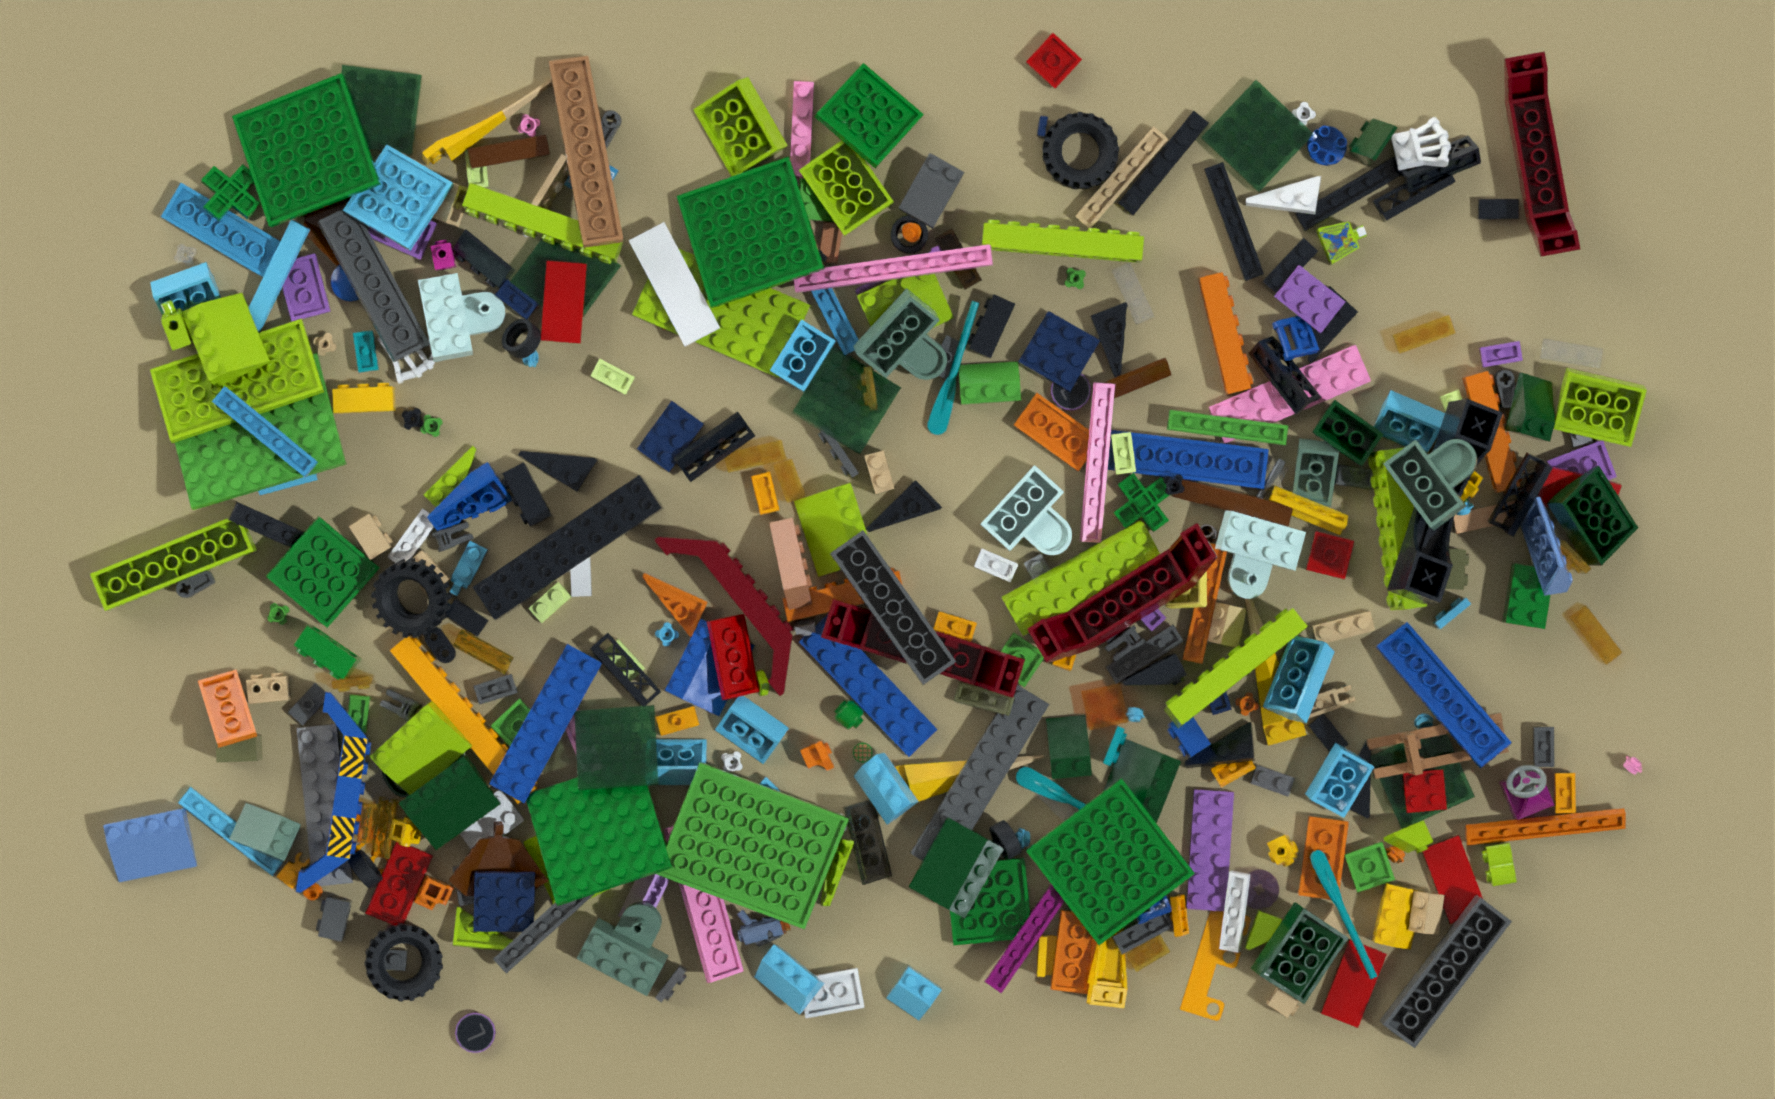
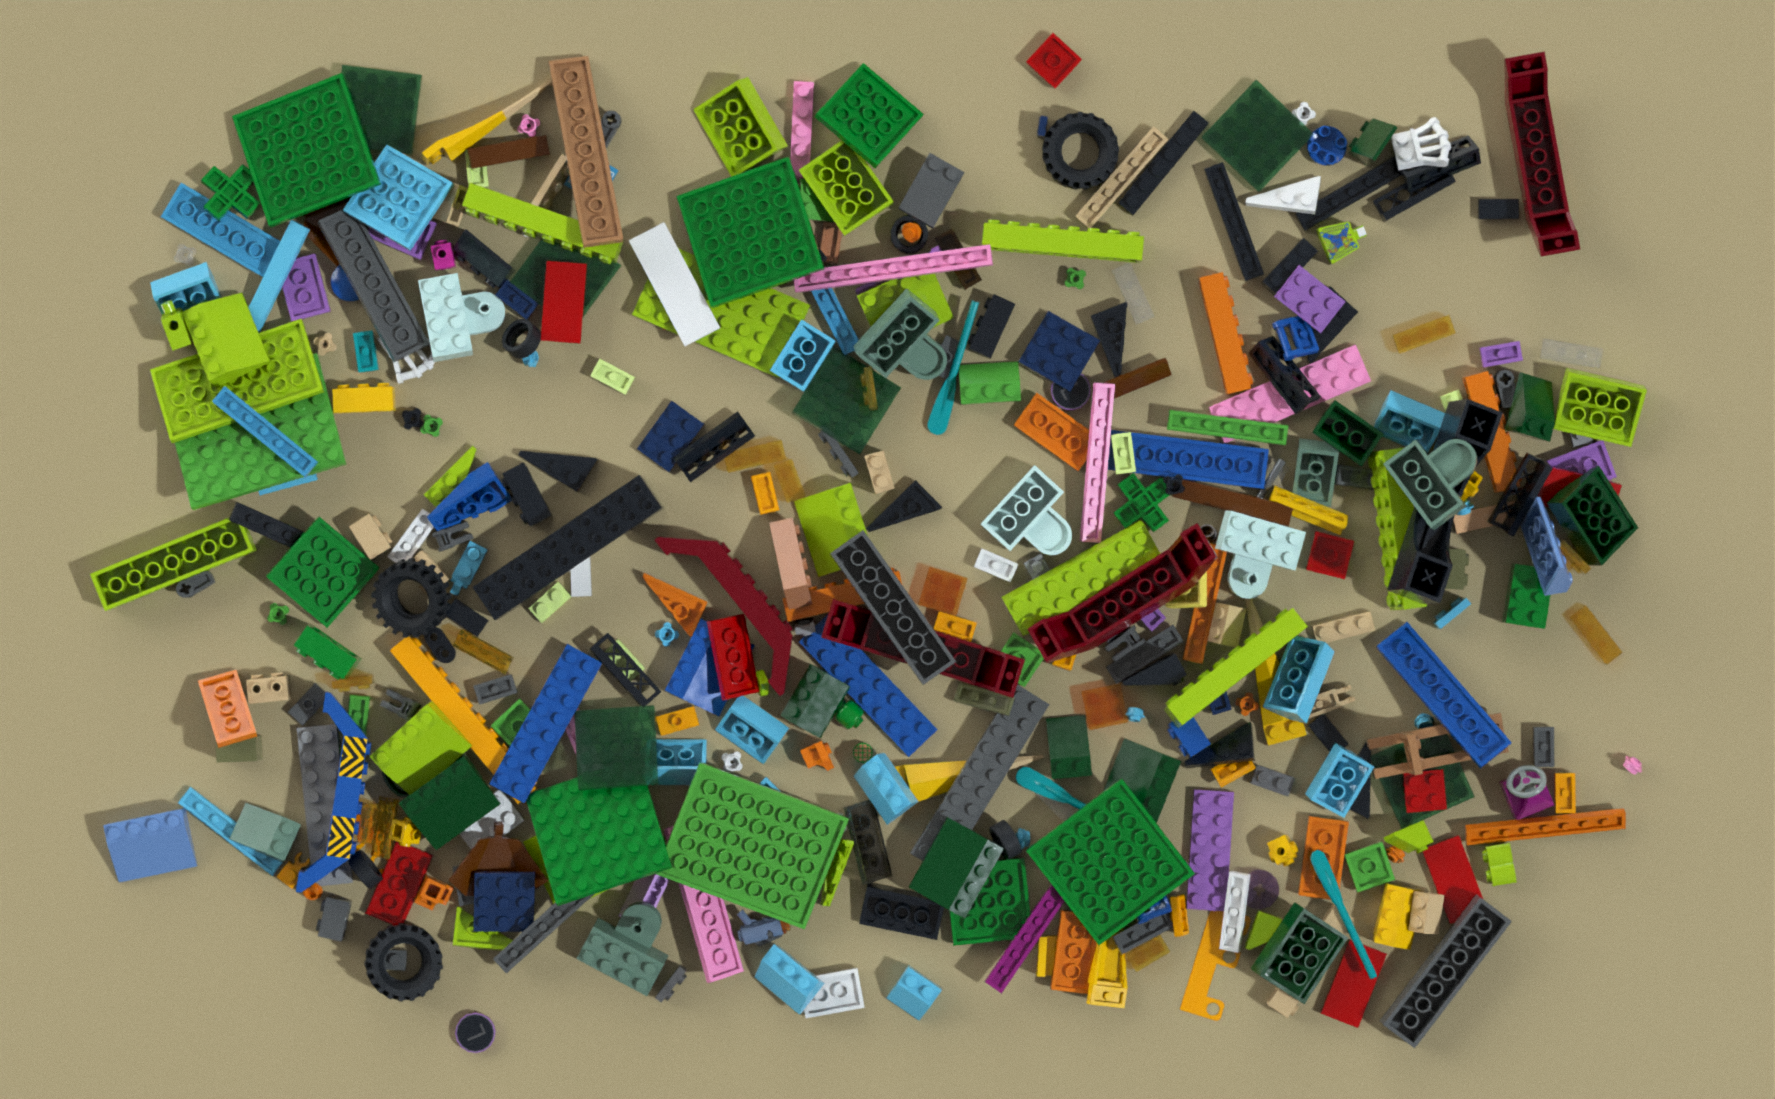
(815, 701): none -> dark green slope
(901, 911): none -> black slope
(942, 591): none -> clear orange plate
(1118, 738): teal plate -> none

